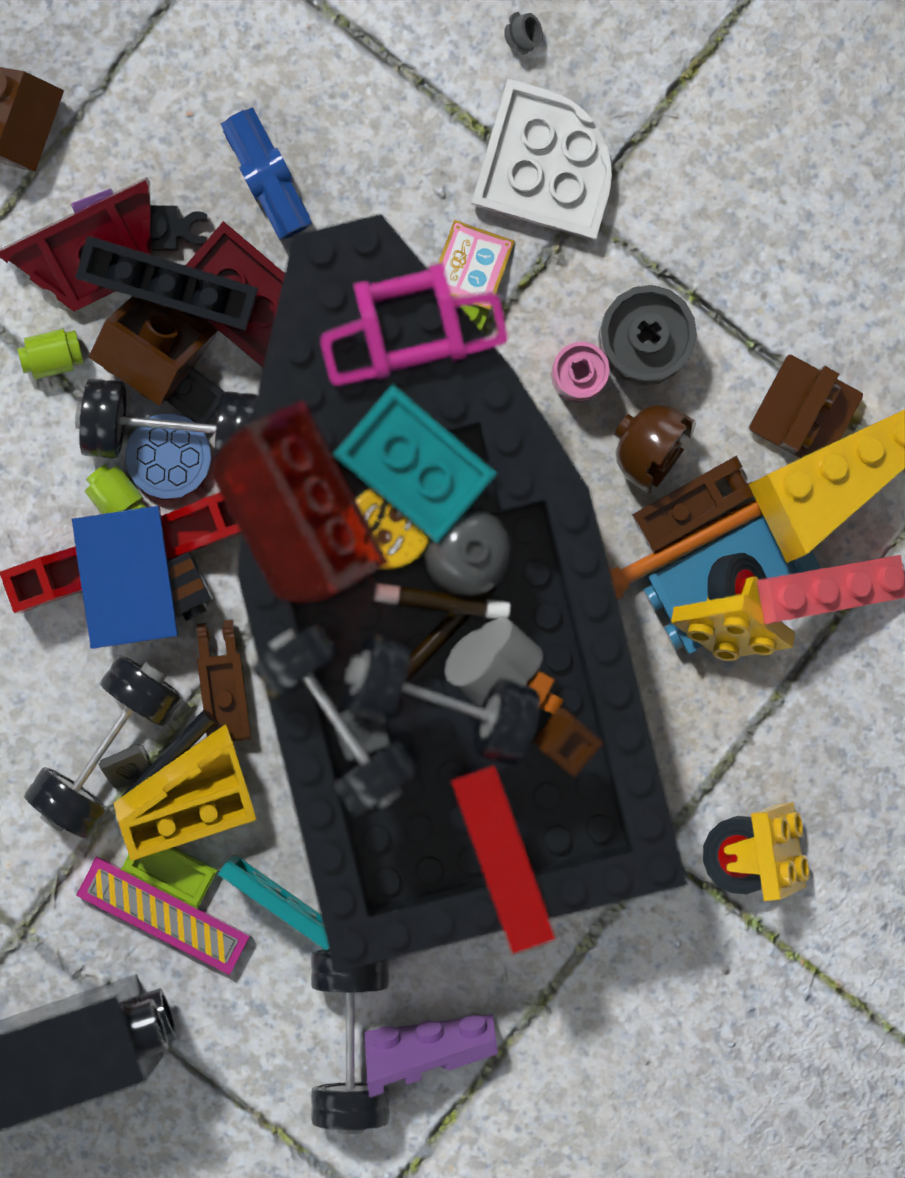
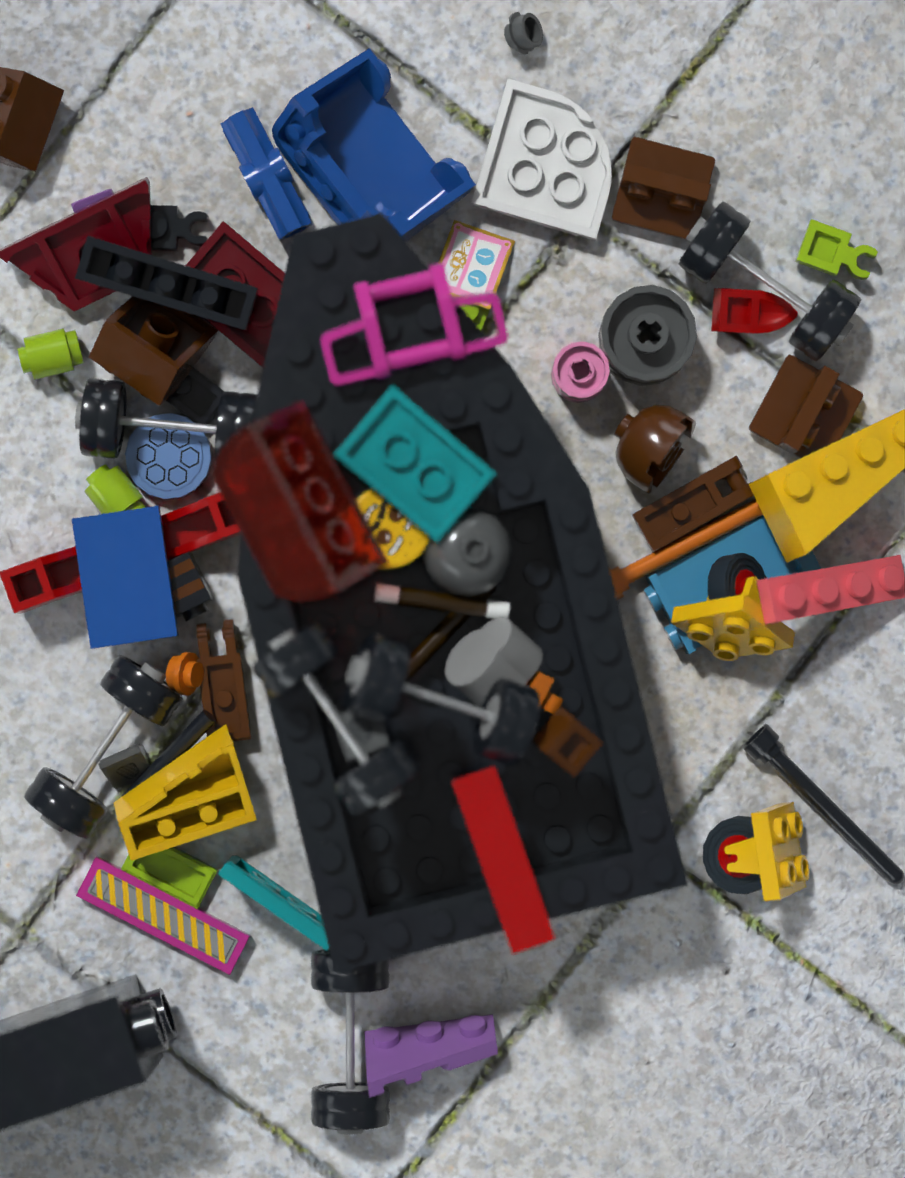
(184, 673): none -> orange plate
(362, 154): none -> blue windscreen
(663, 188): none -> reddish brown bracket
(749, 311): none -> red plate
(767, 748): none -> black piece
(824, 321): none -> black axle
(828, 249): none -> lime plate

